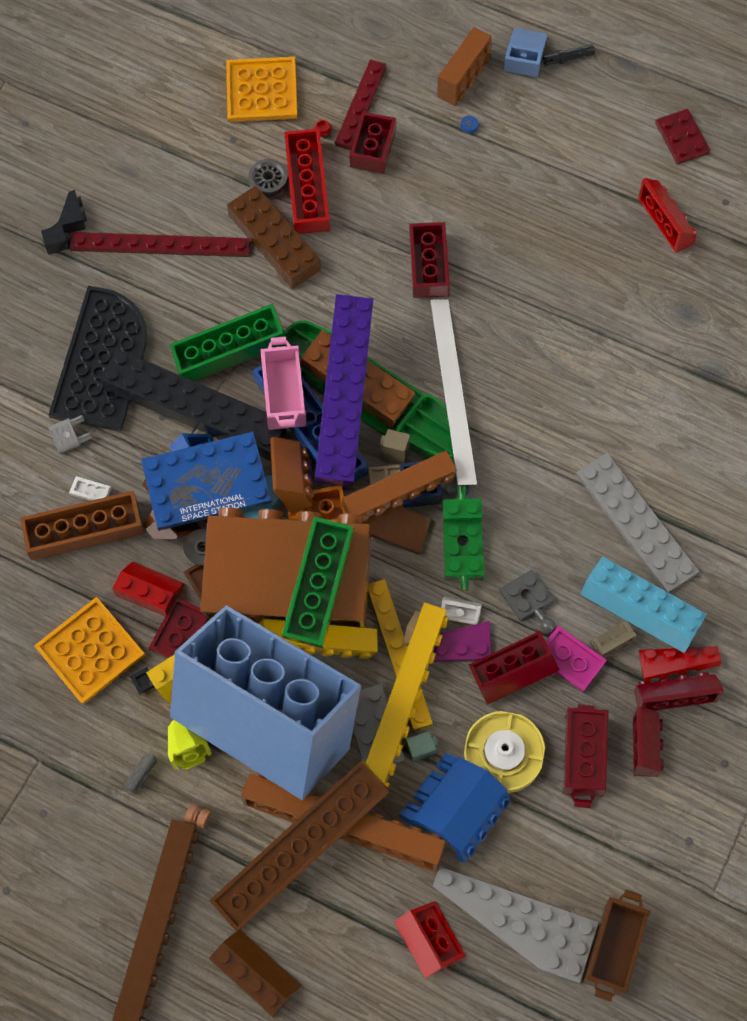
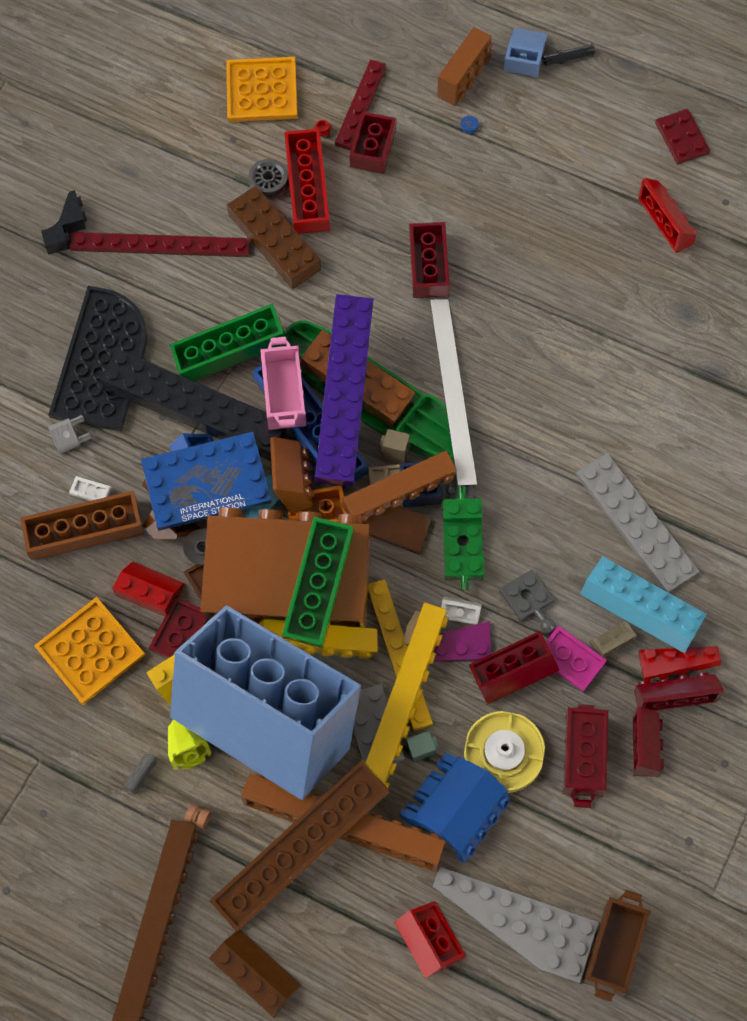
(142, 681): black plate -> none

